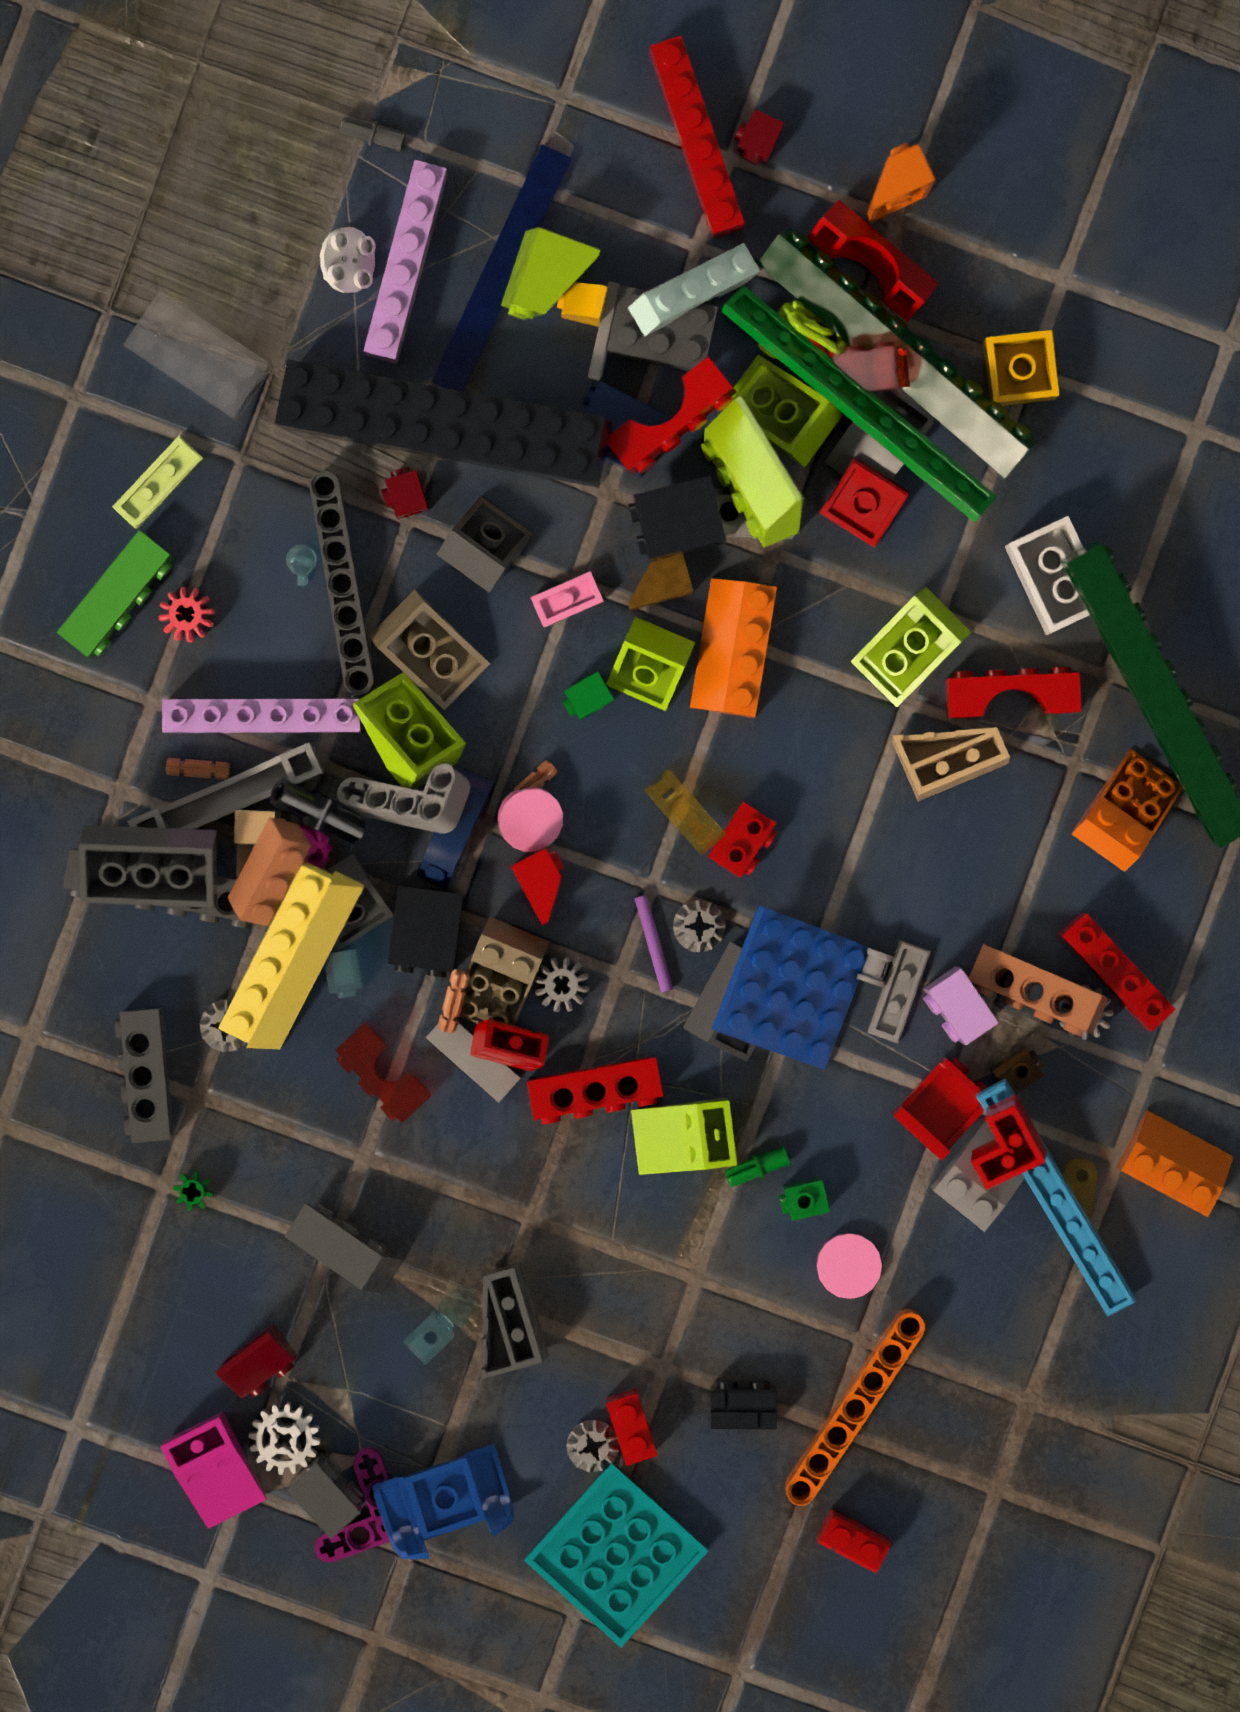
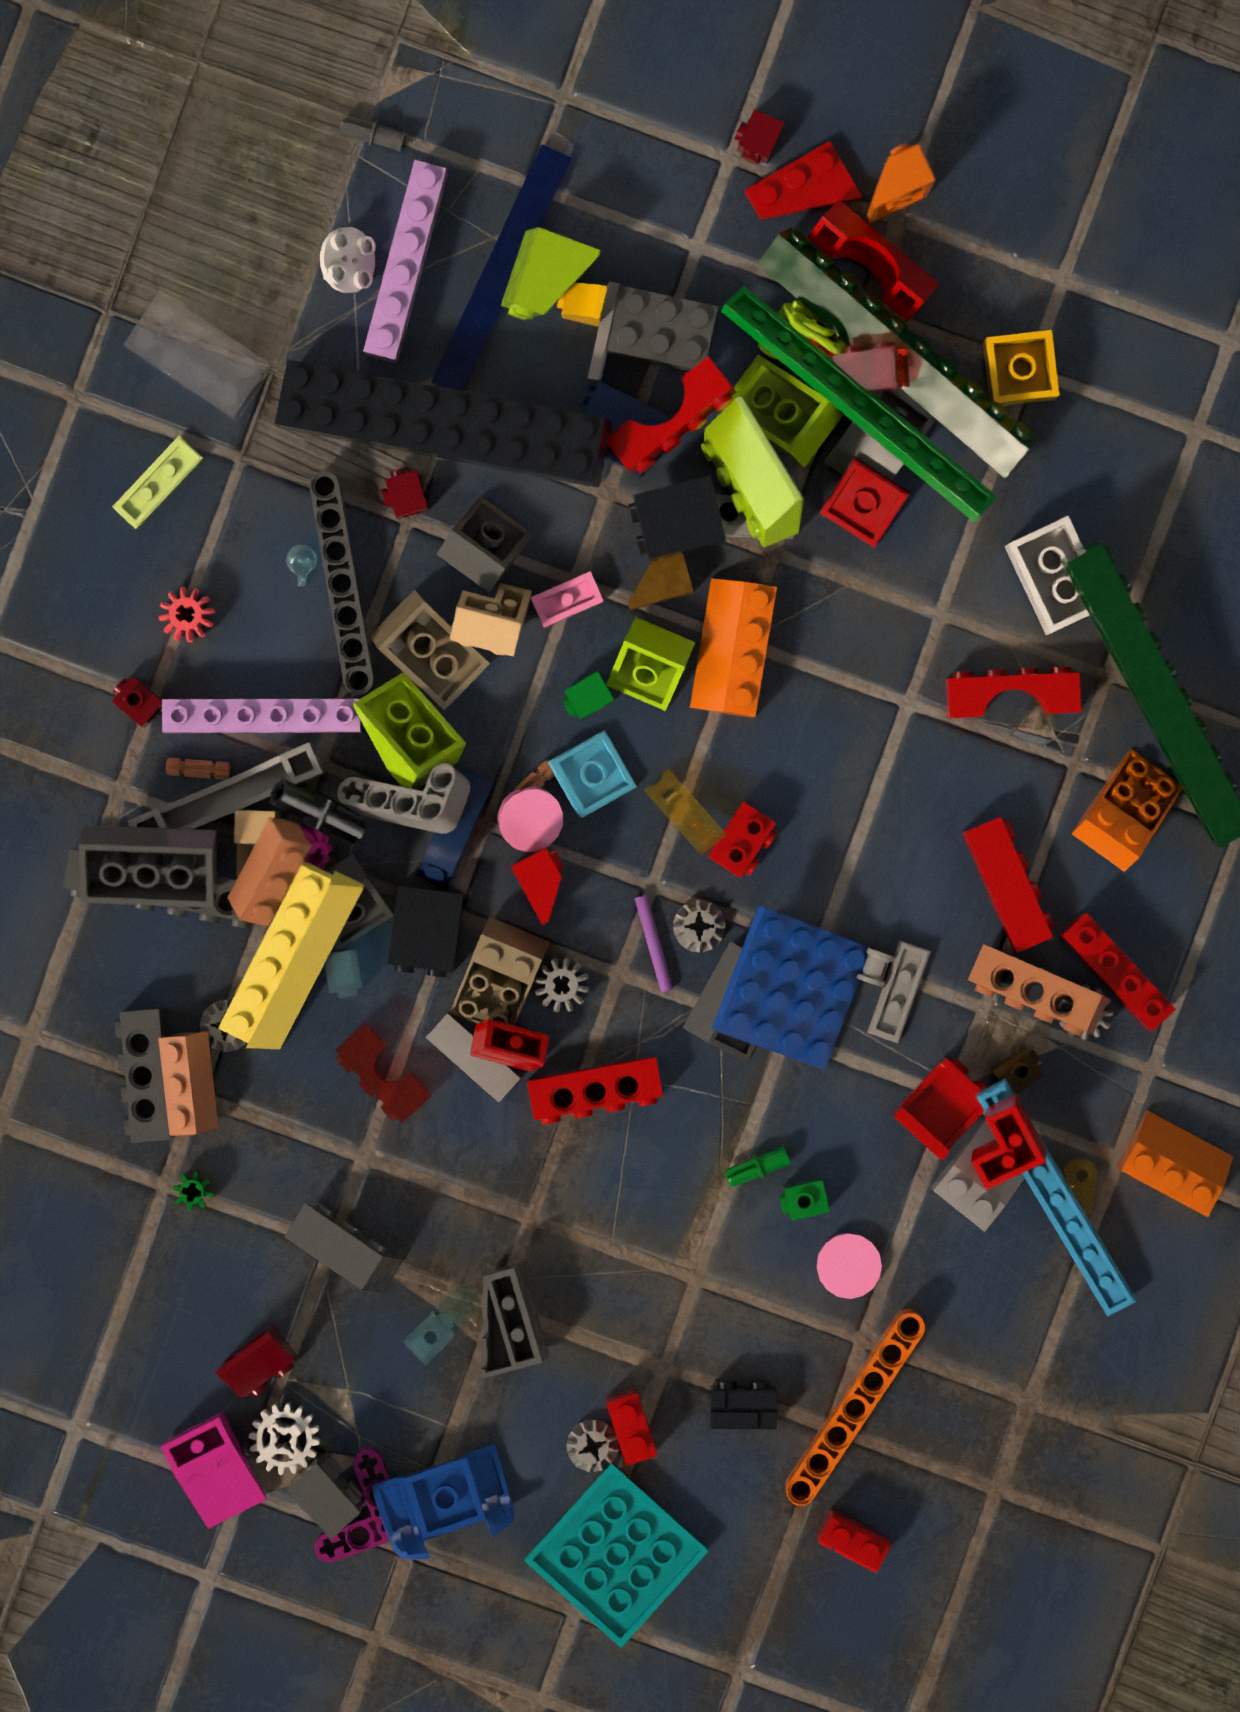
(115, 595): bright green brick -> none
(137, 701): none -> dark red brick
(188, 1083): none -> nougat brick
(454, 1001): nougat axle -> none
(491, 621): none -> tan brick
(592, 774): none -> medium azure tile
(684, 1137): lime slope -> none
(693, 288): light aqua arch -> none
(696, 137): red brick -> none
(805, 184): none -> red wing
(911, 646): lime slope -> none
(949, 758): tan wedge -> none
(959, 1005): lavender brick -> none
(1008, 884): none -> red brick

